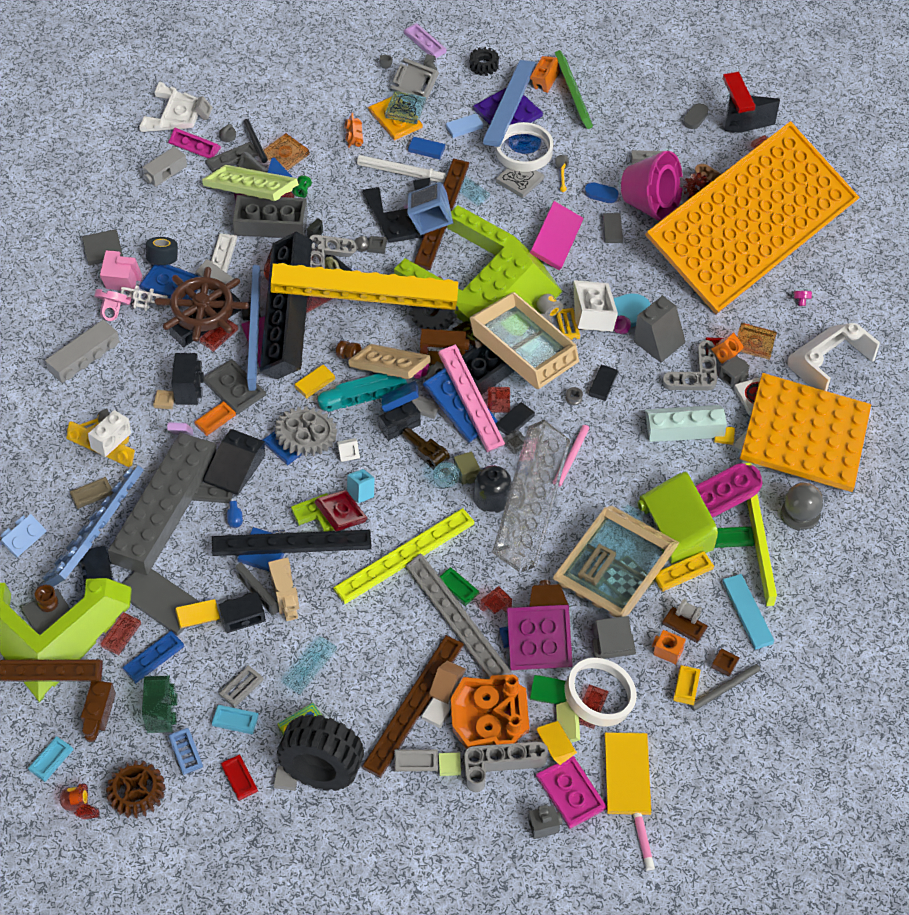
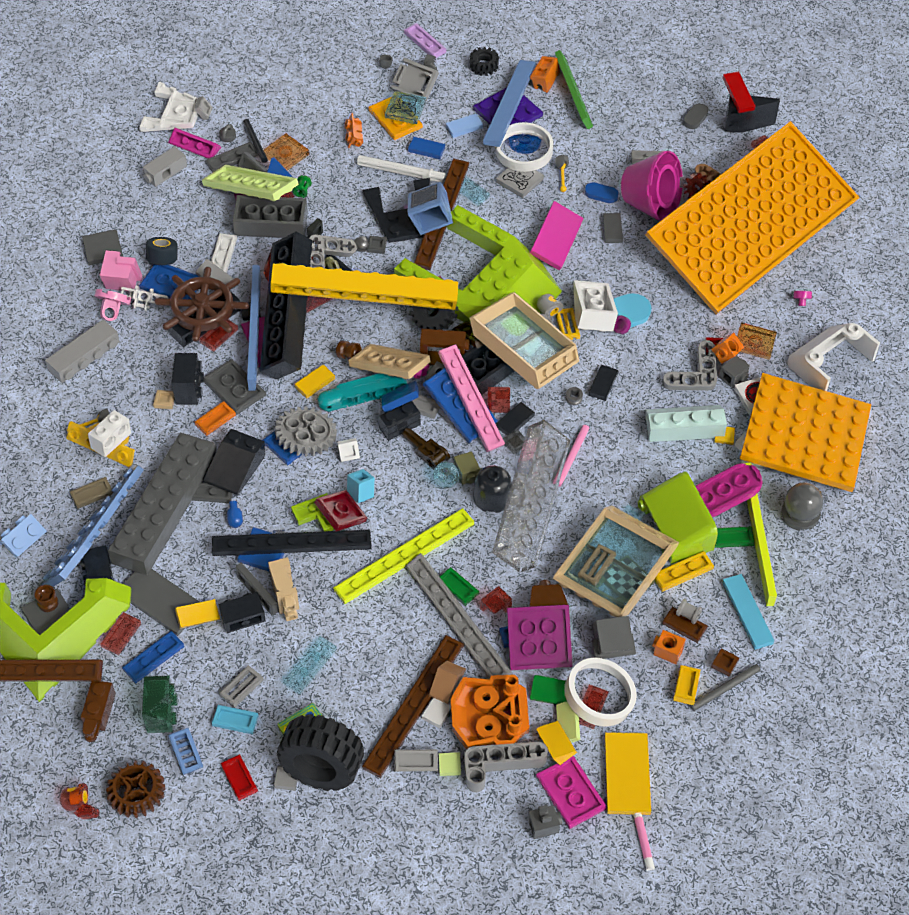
(50, 759): medium azure tile -> none
(176, 428): lavender tile -> none
(659, 329): dark grey slope -> none

